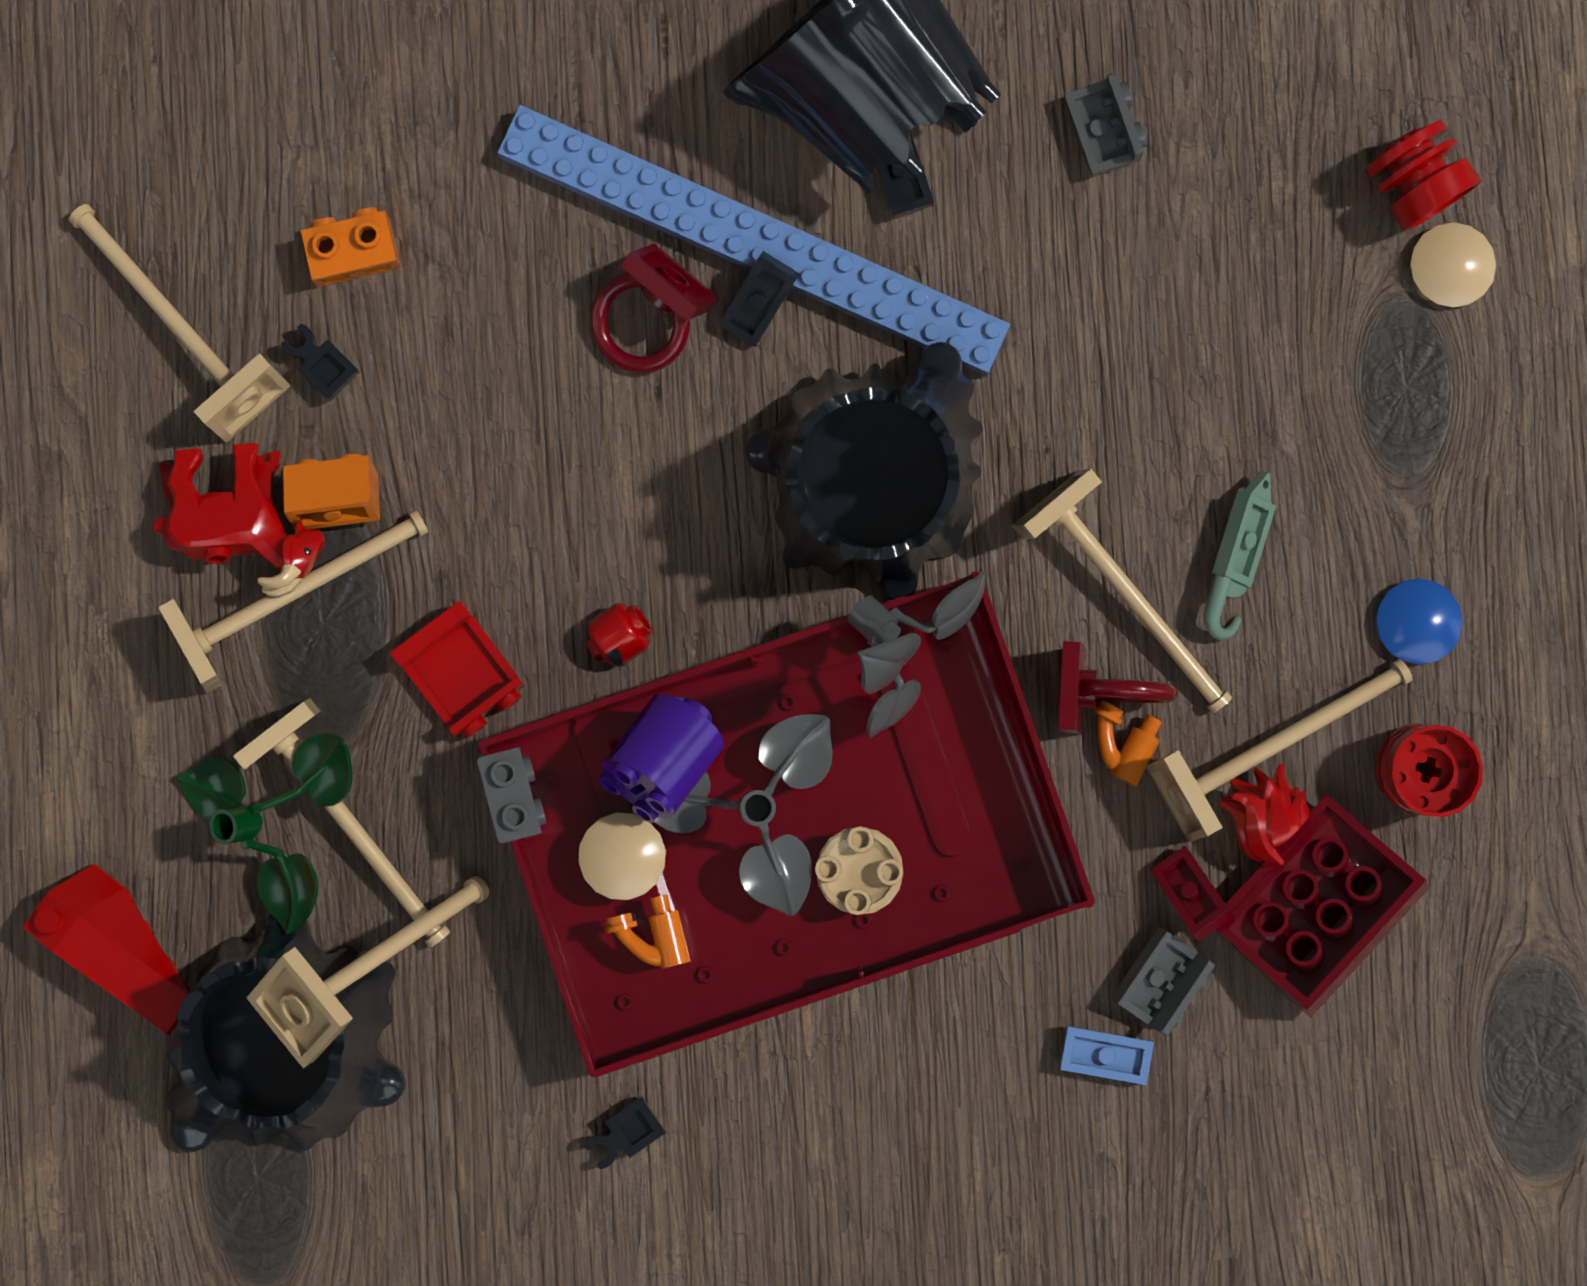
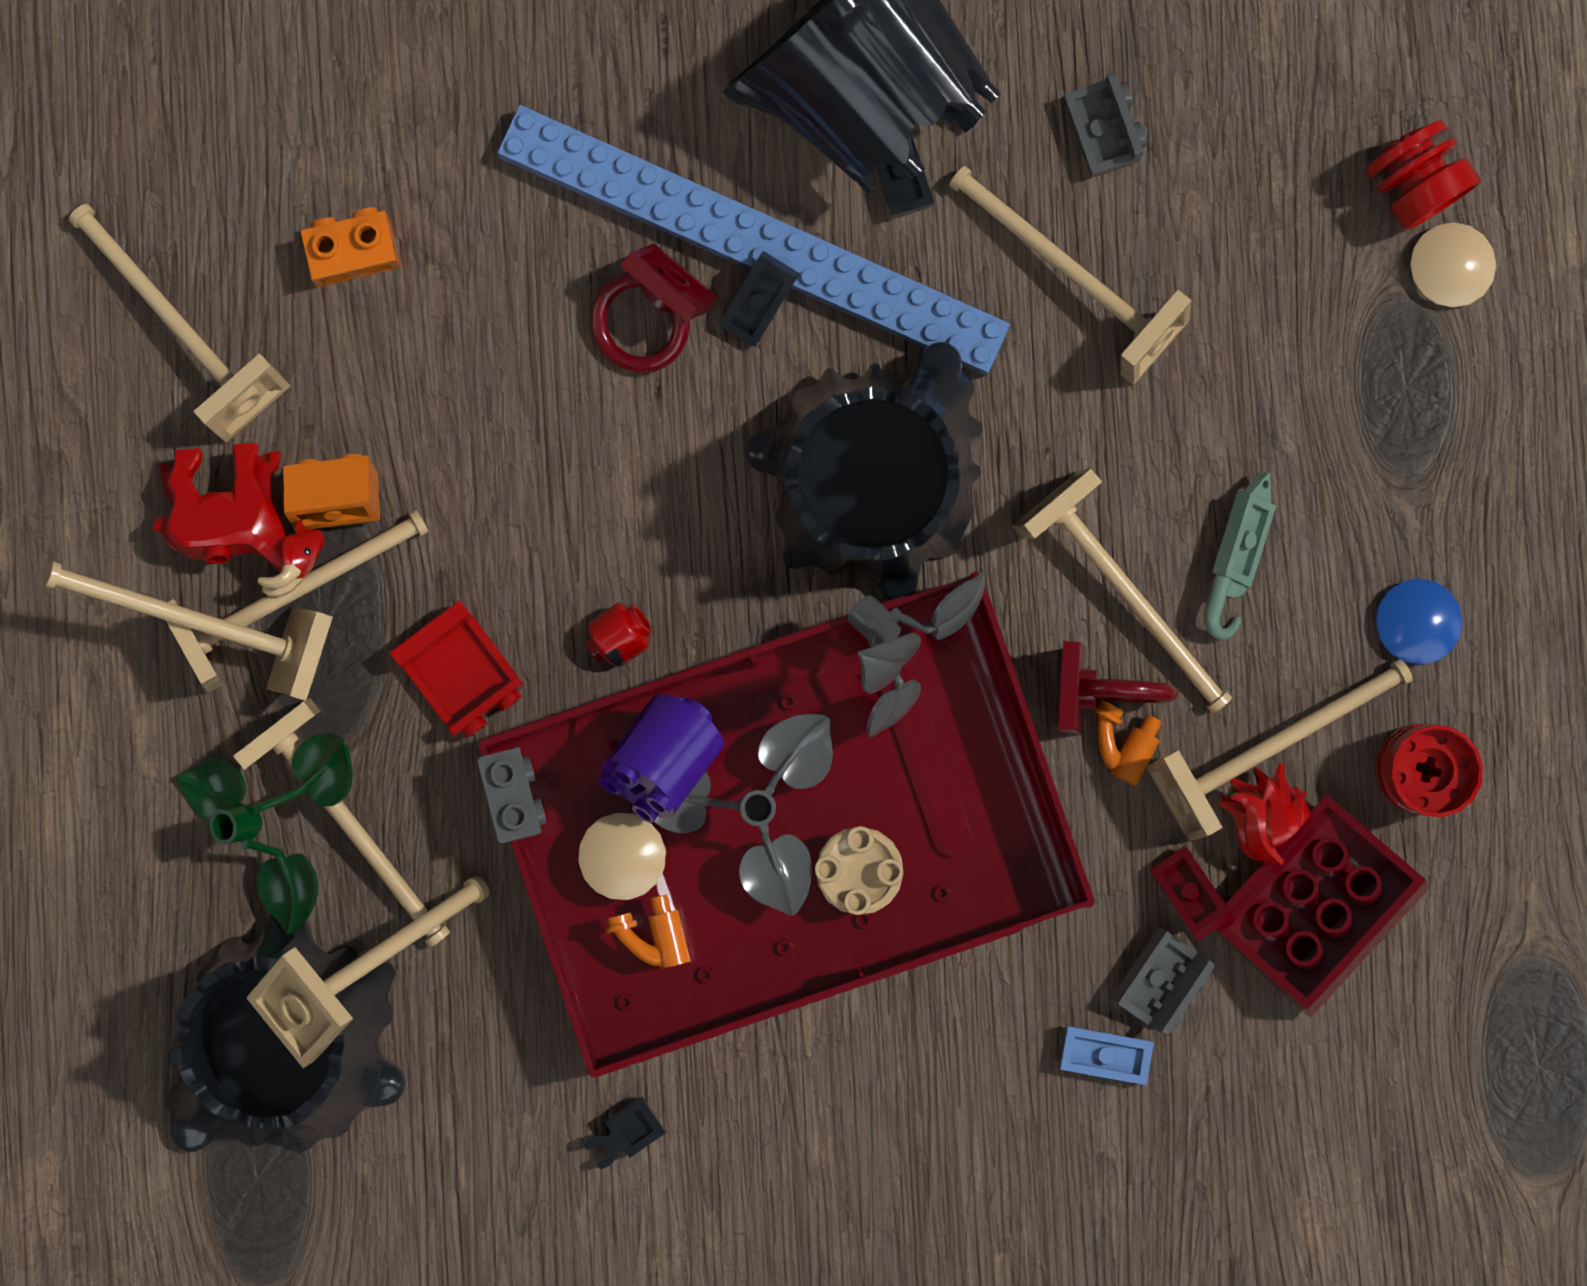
(104, 937): red wedge -> none
(295, 652): none -> tan tile
(323, 366): black plate -> none
(1151, 334): none -> tan tile

